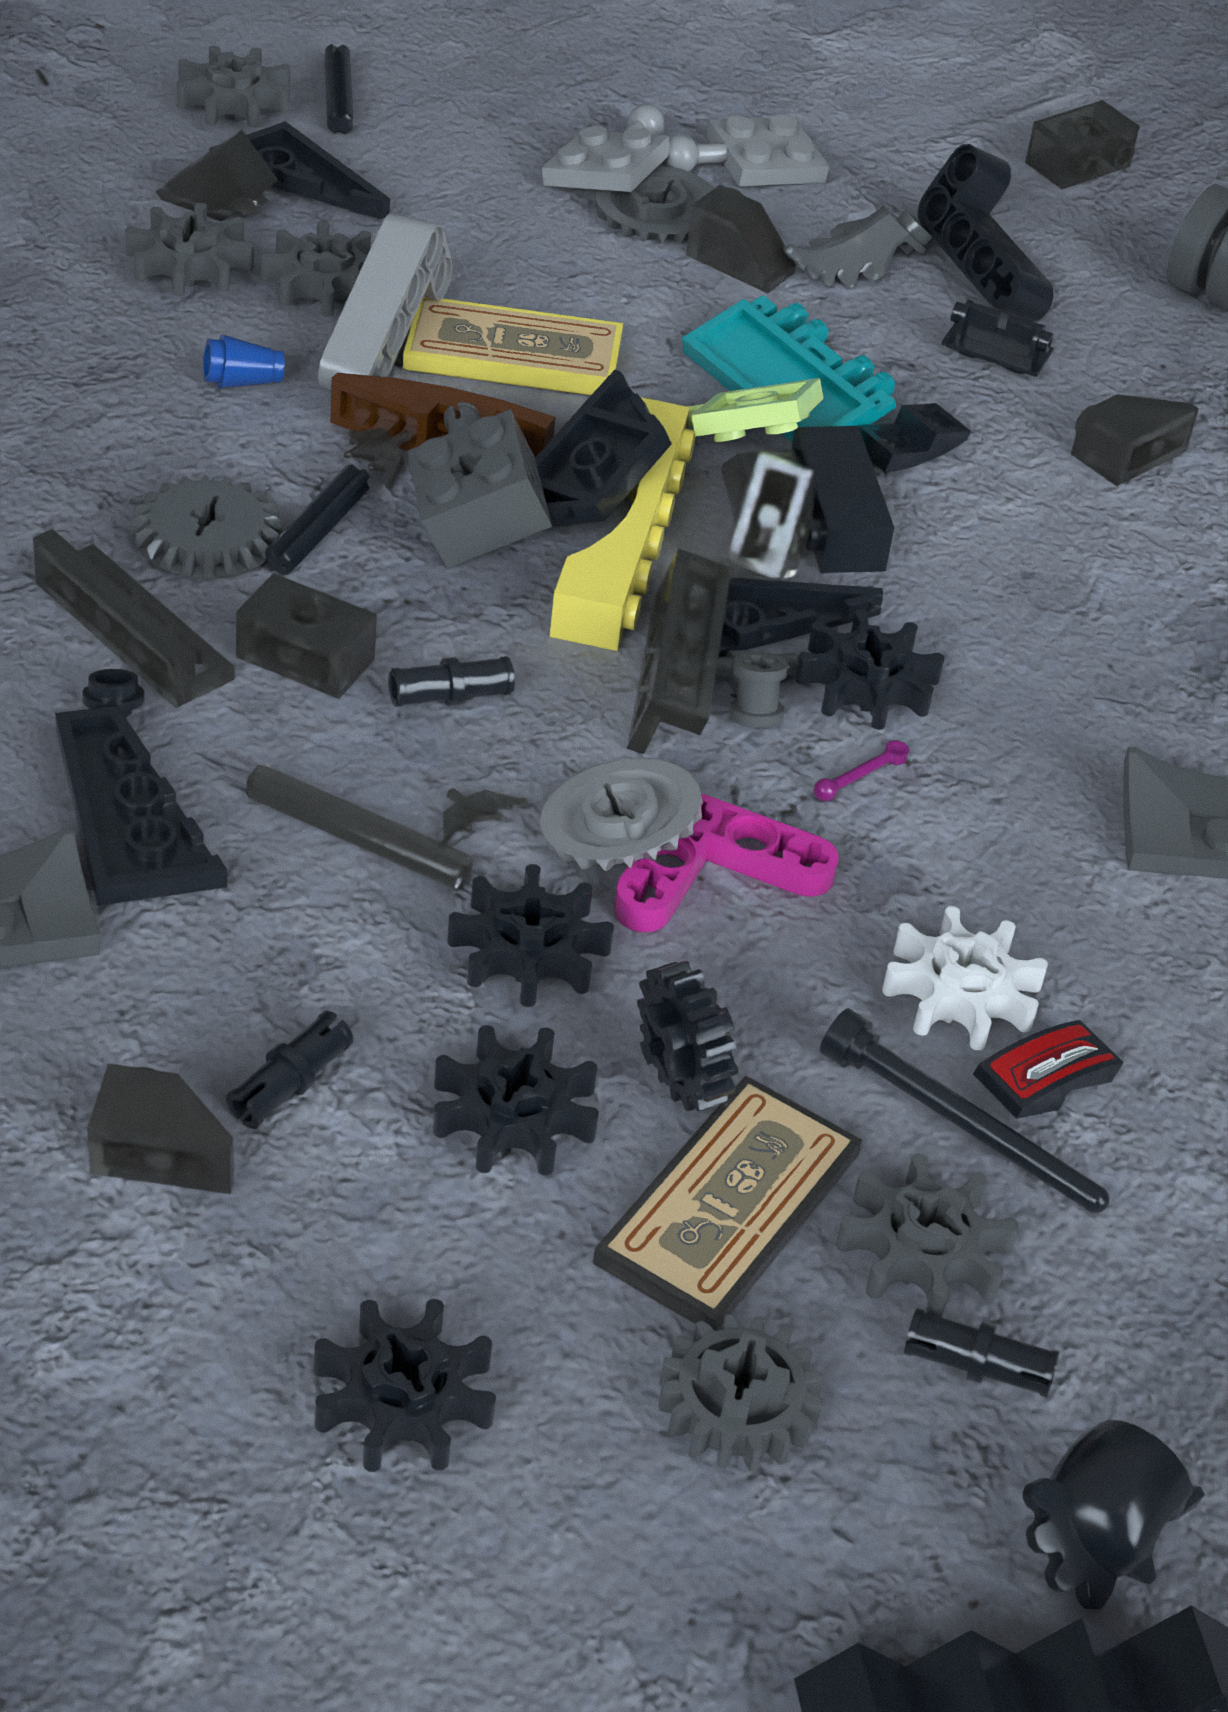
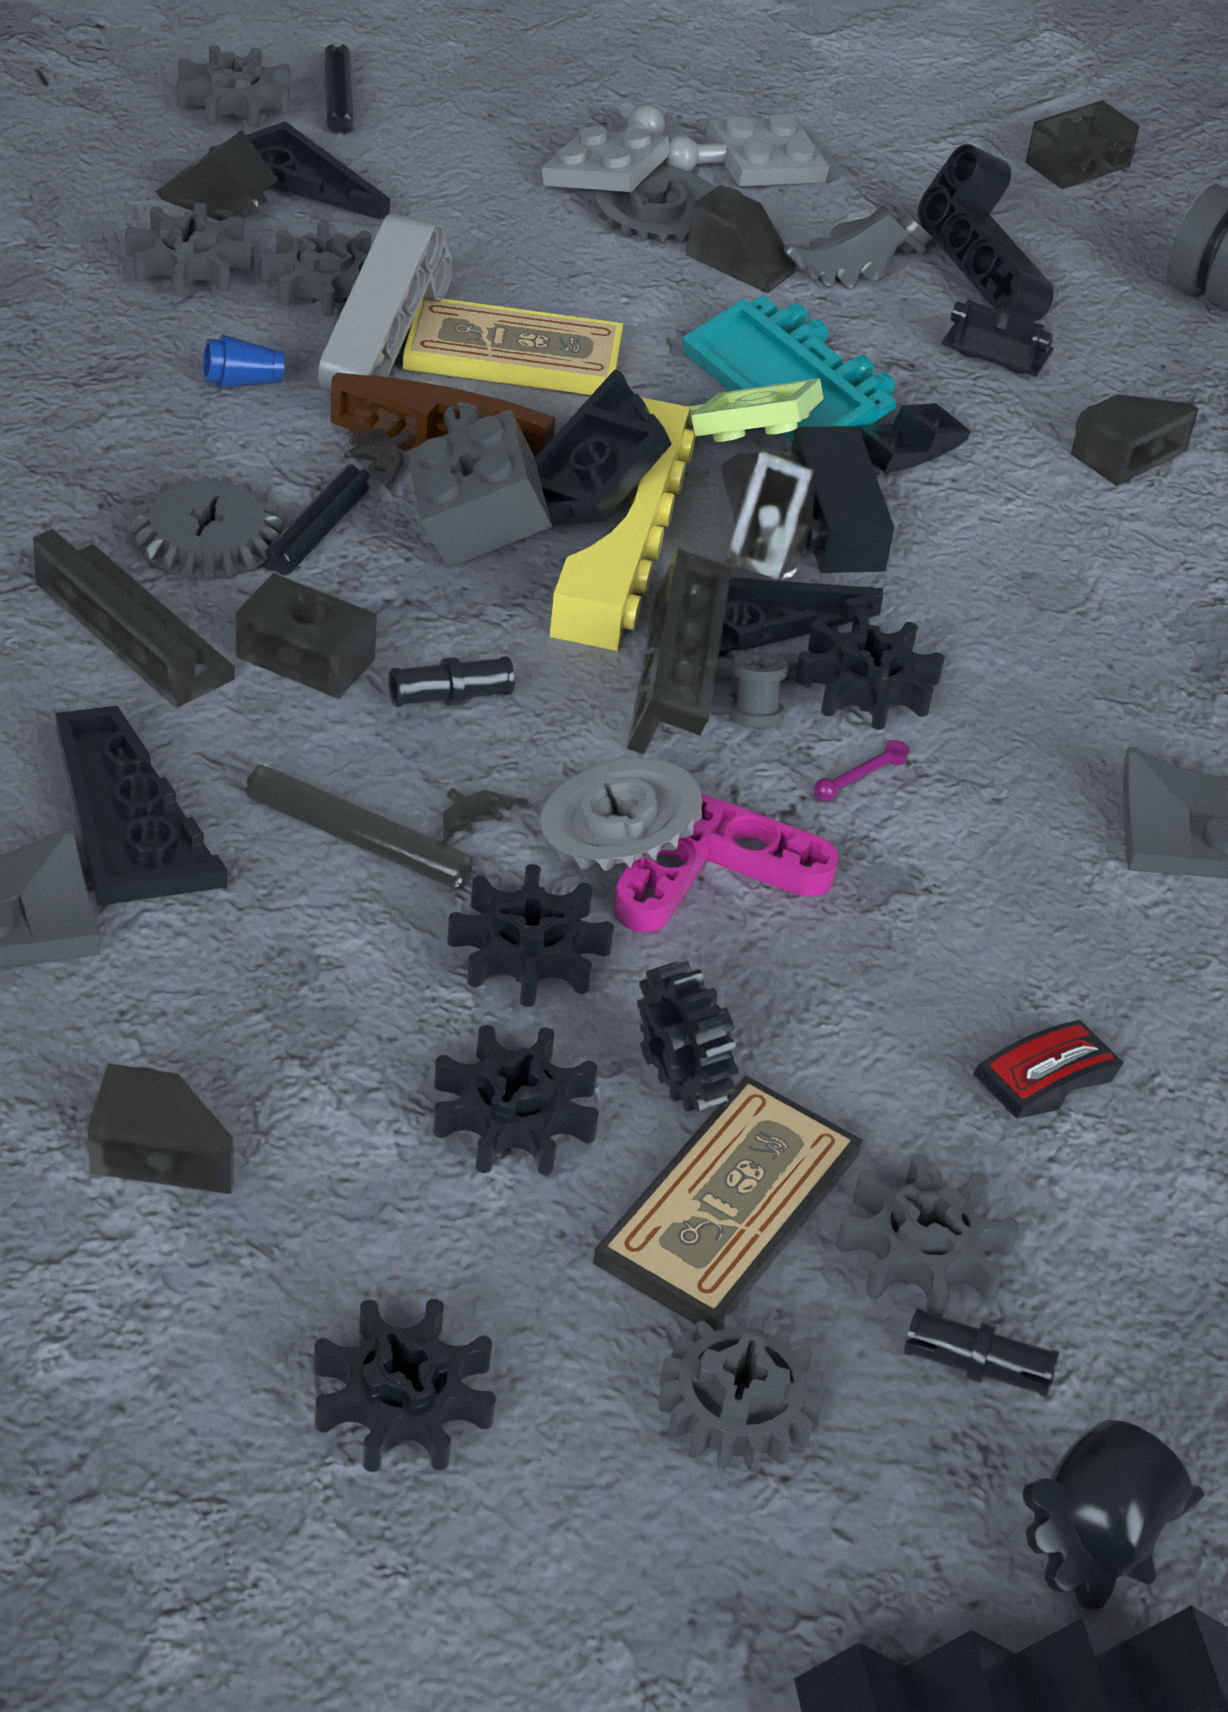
(113, 688): black plate -> none
(289, 1069): black pin -> none
(854, 1043): black piece -> none
(964, 977): white gear -> none

